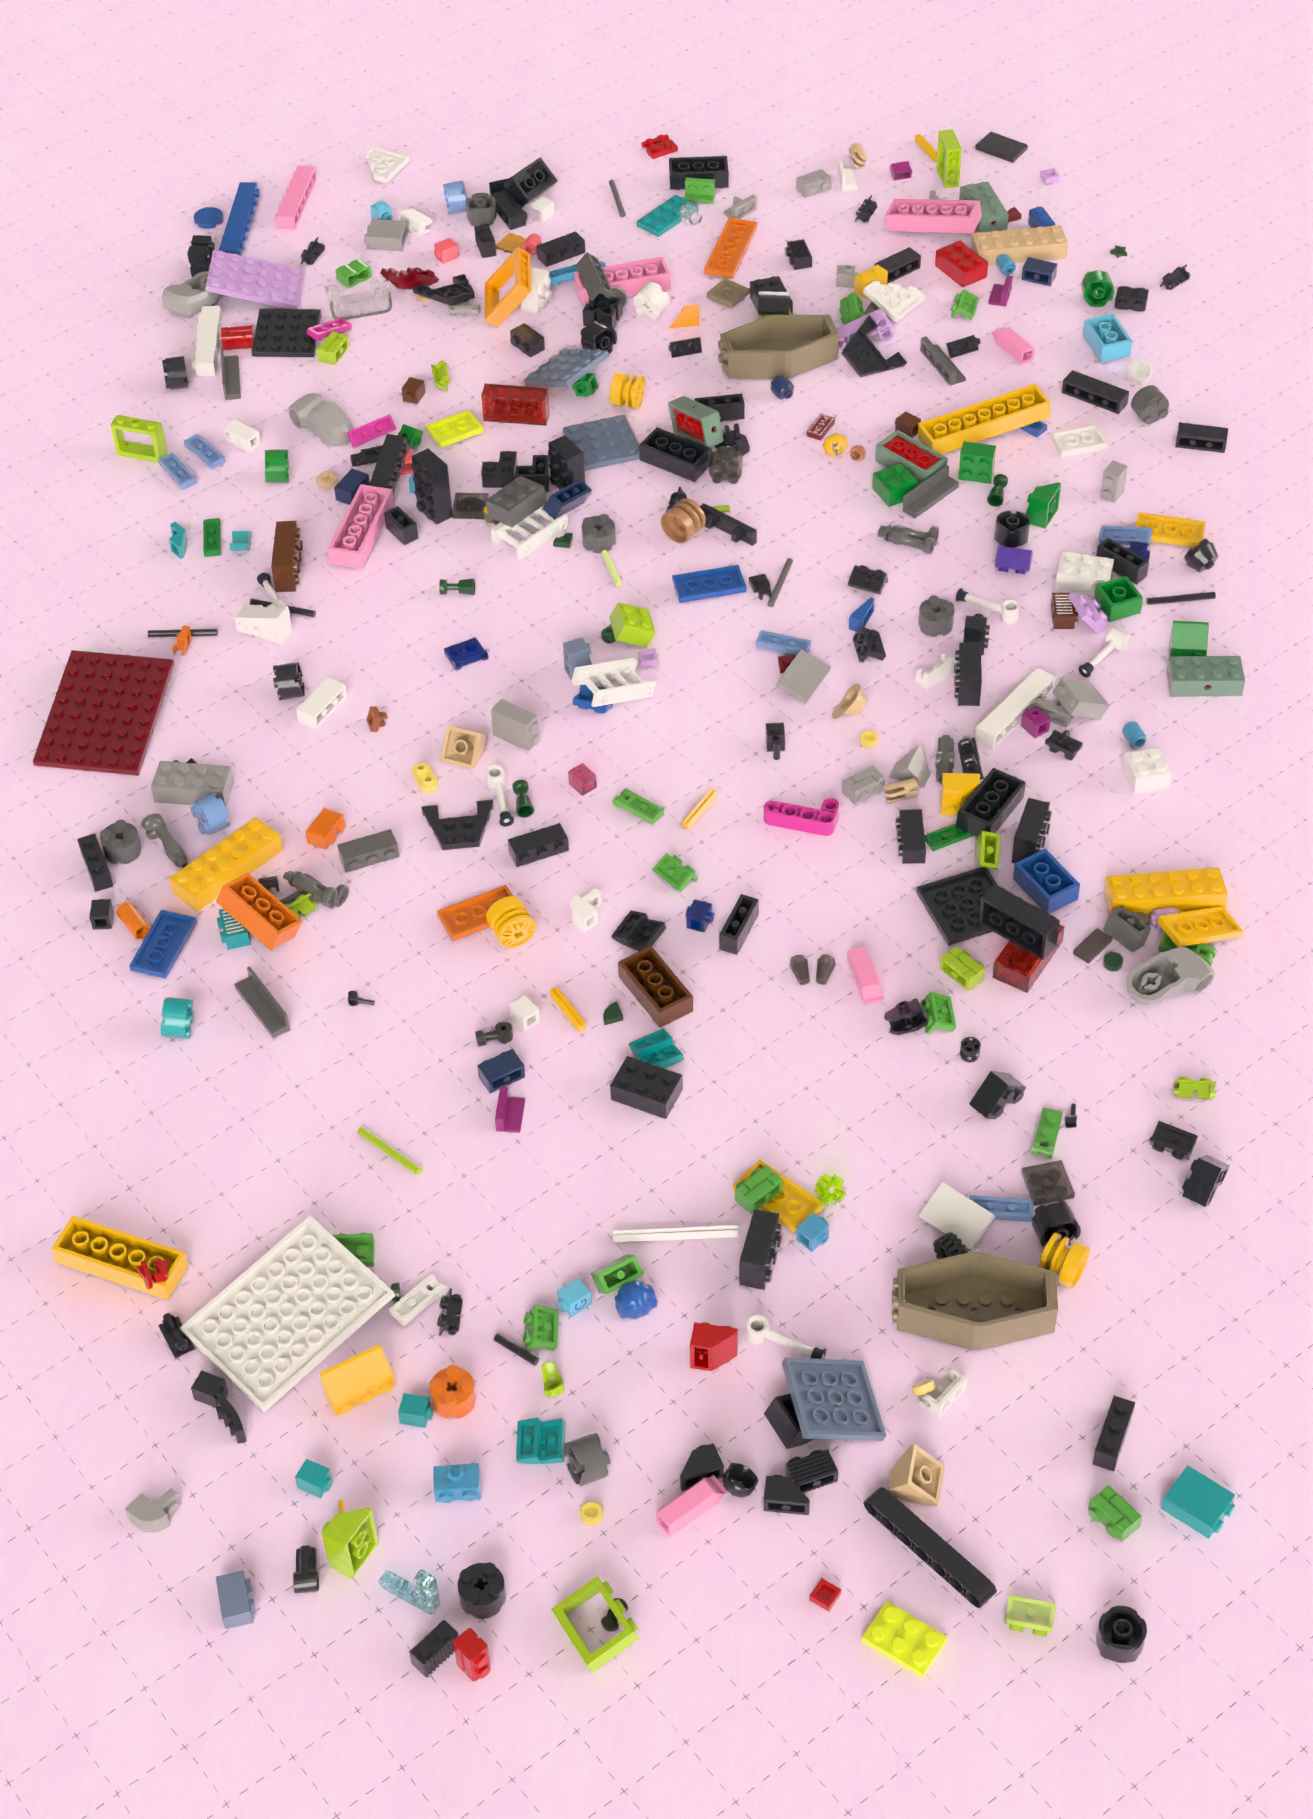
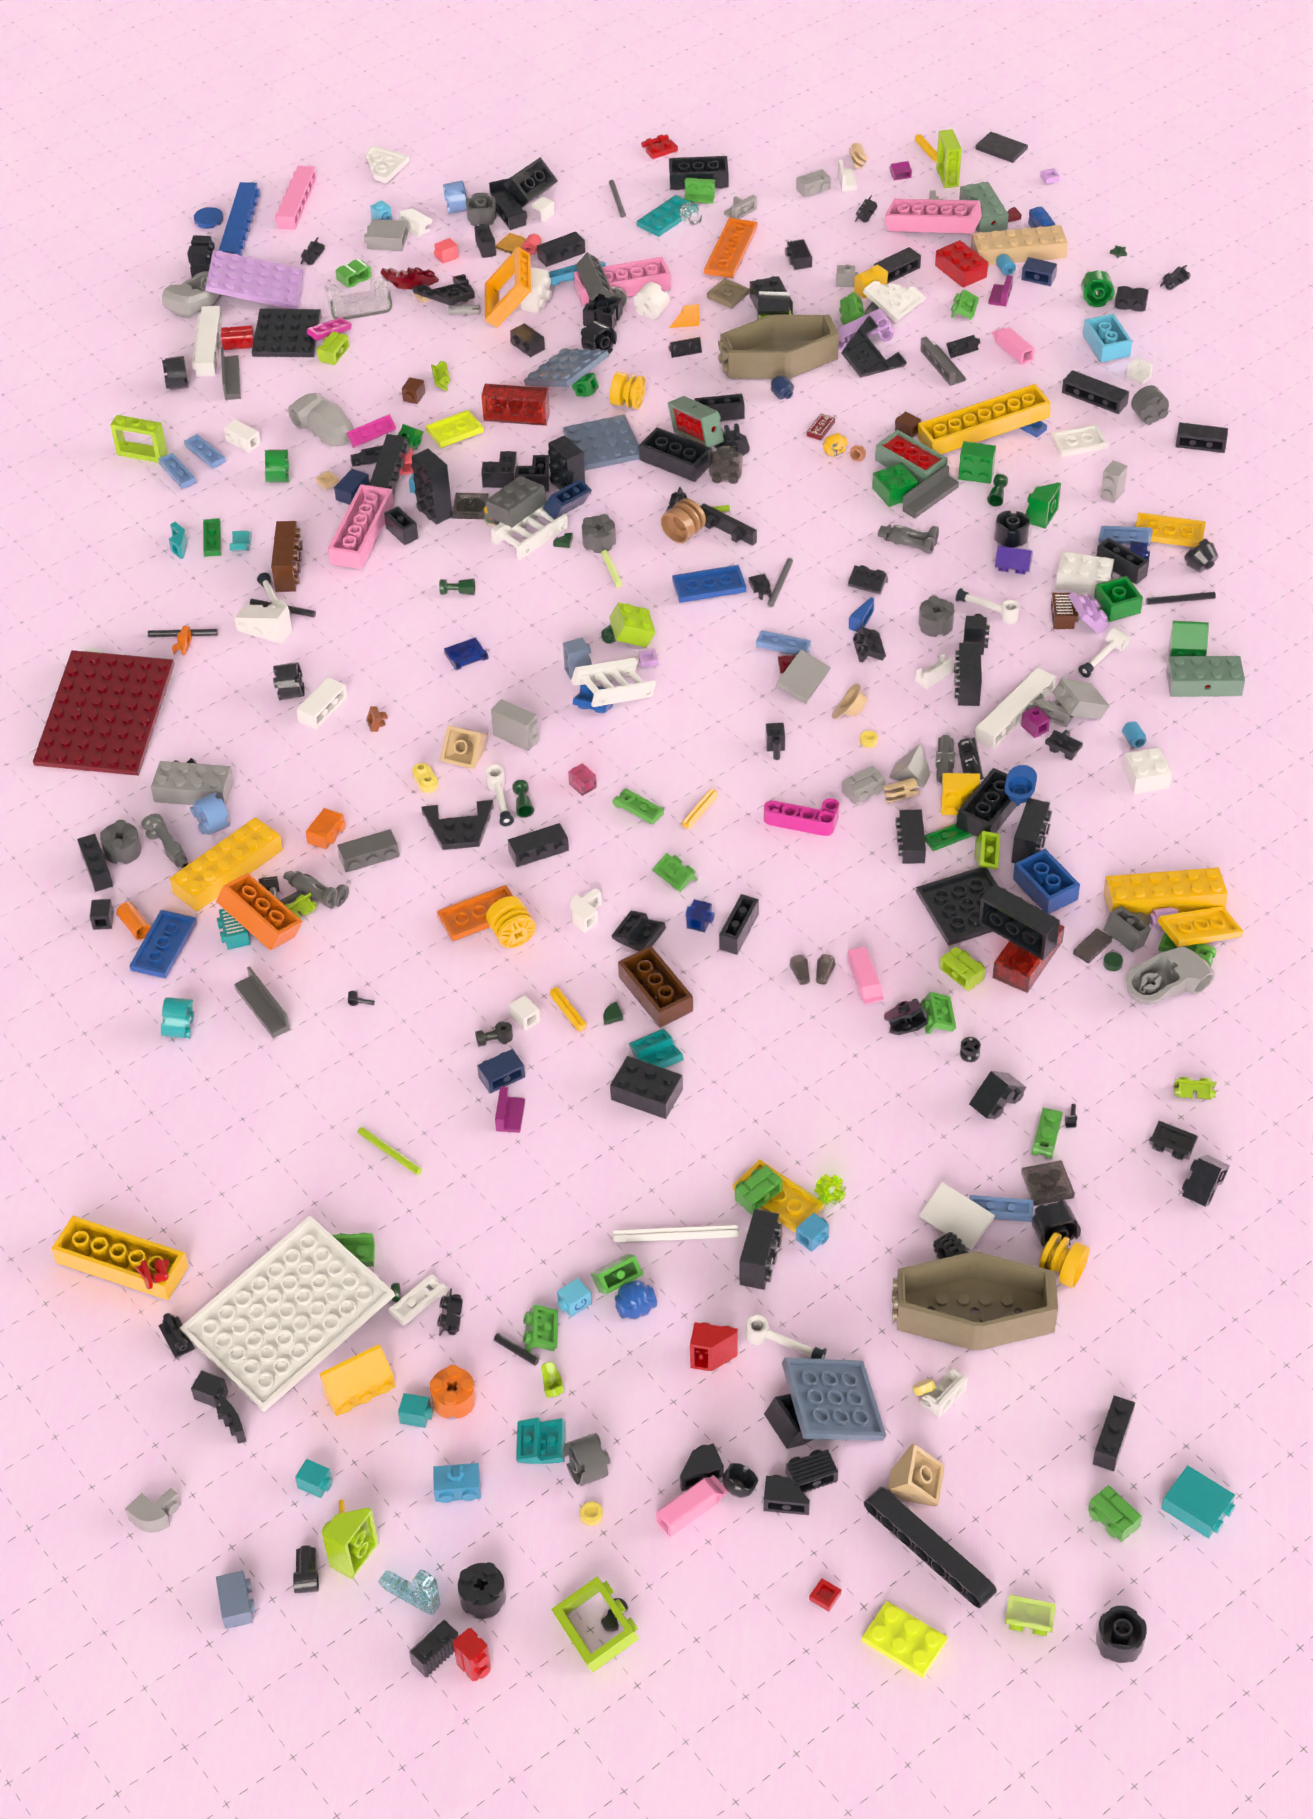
(1020, 784): none -> blue piece

